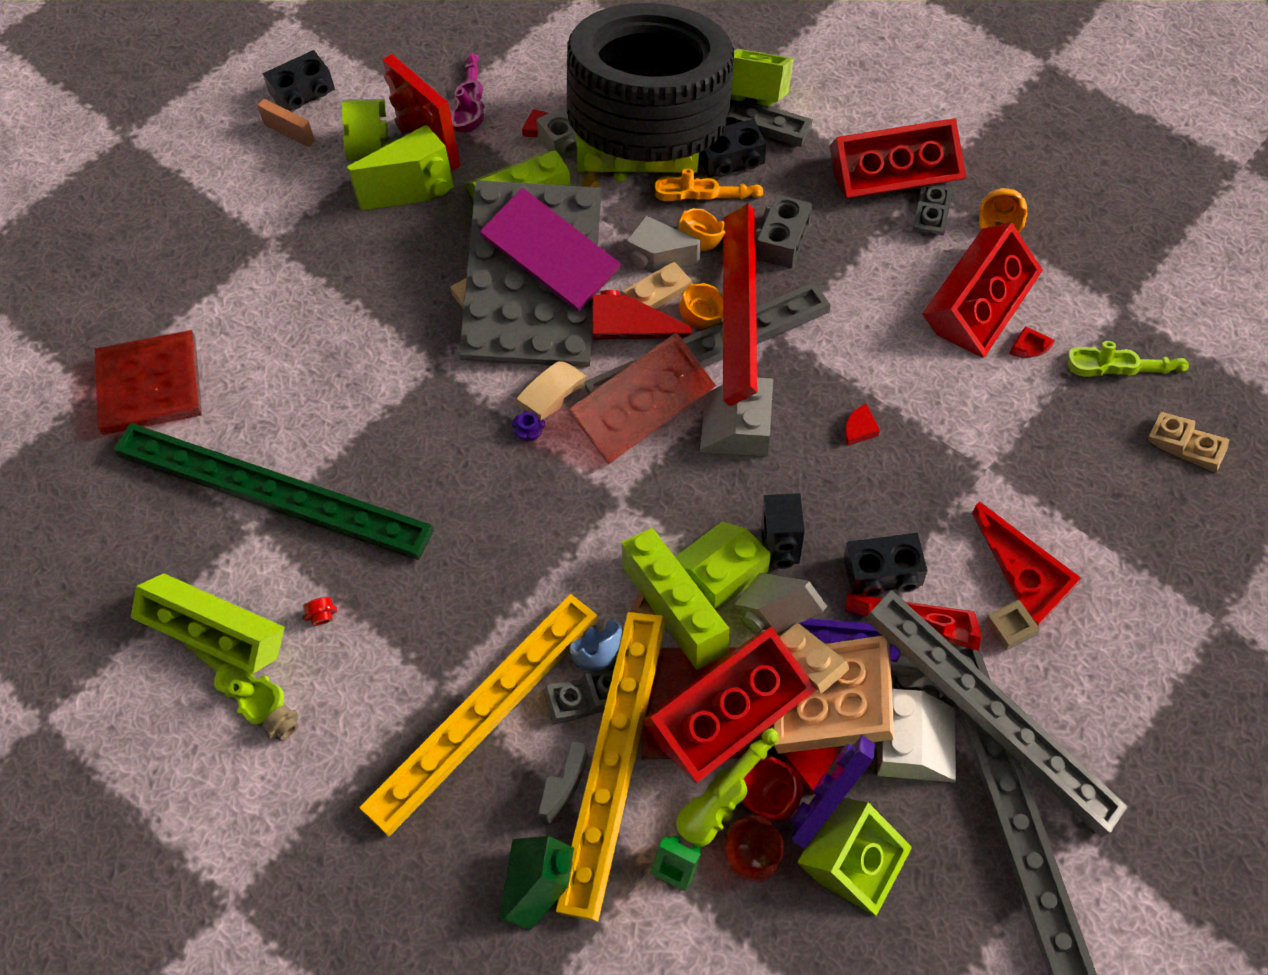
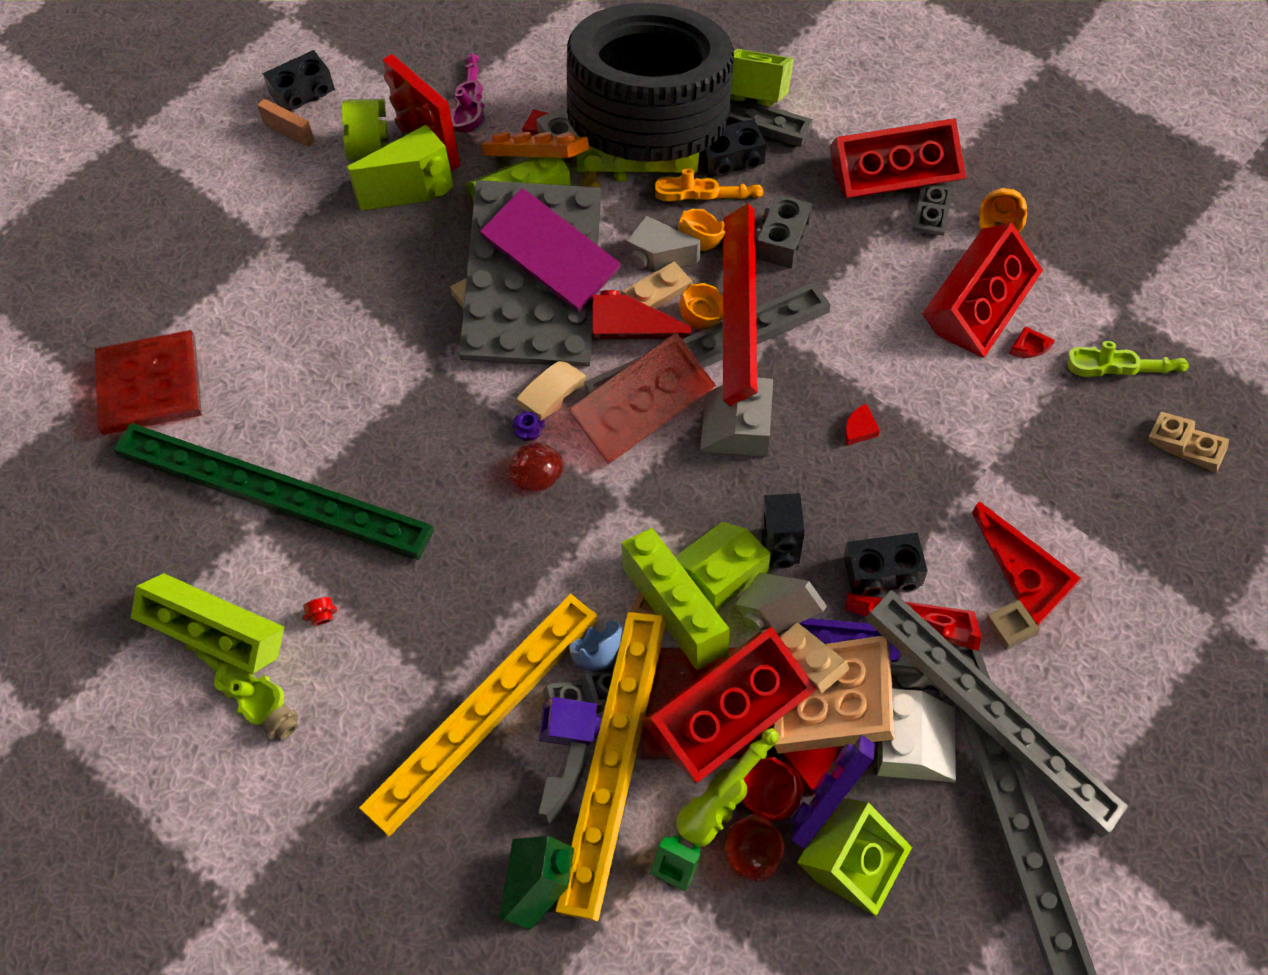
(535, 467): none -> clear red hair
(539, 145): none -> orange plate
(569, 722): none -> dark purple brick

